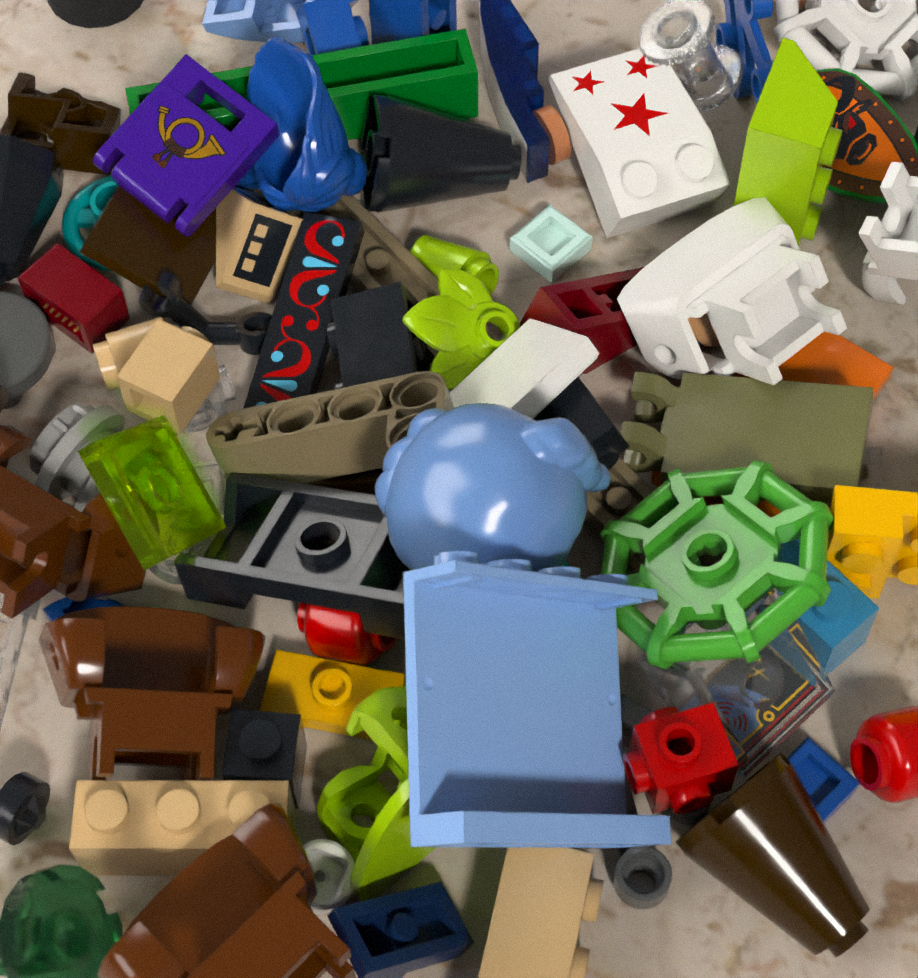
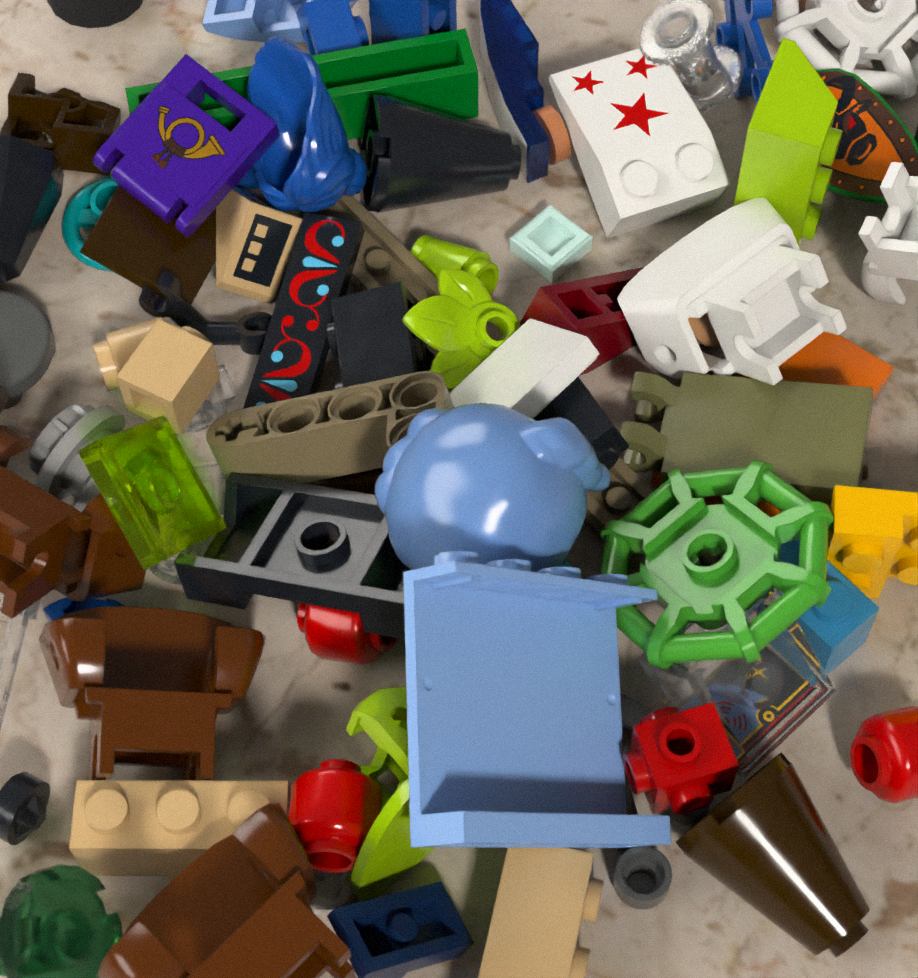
(74, 297): dark red piece -> none
(266, 748): black brick -> none
(322, 689): yellow plate -> none
(334, 813): none -> red head
(823, 778): blue tile -> none

